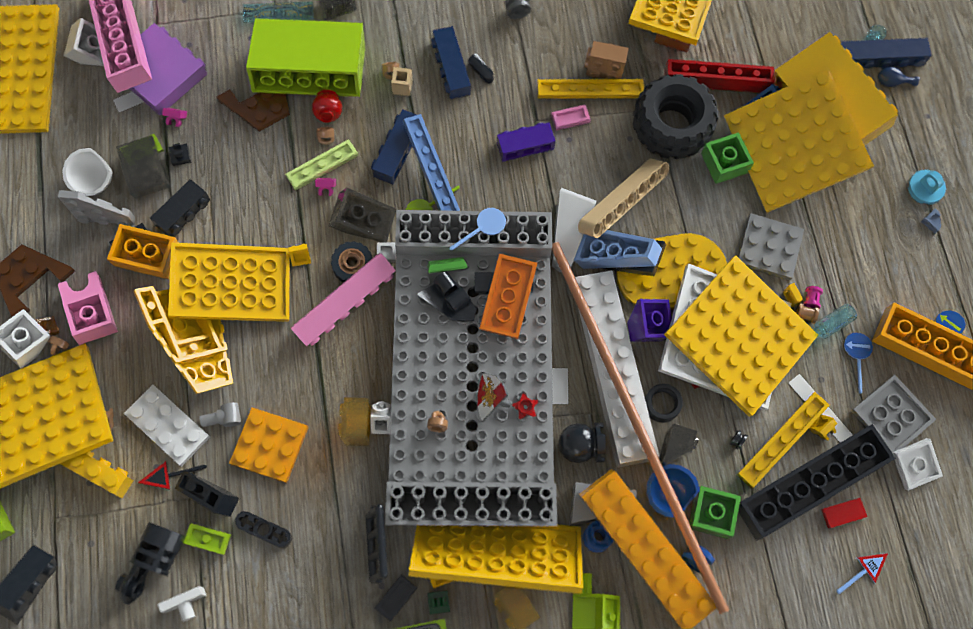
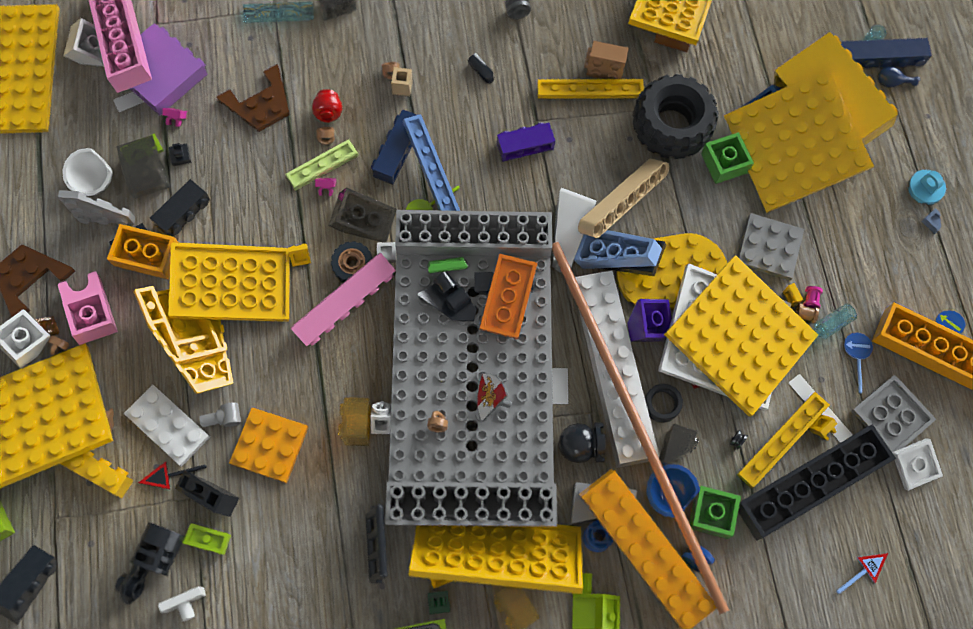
(275, 541): black beam -> none
(306, 57): lime brick -> none
(396, 598): black tile -> none
(451, 63): dark blue brick -> none
(489, 221): light blue piece -> none
(529, 403): red plate -> none
(570, 117): bright pink tile -> none
(723, 75): red brick -> none
(844, 513): red tile -> none

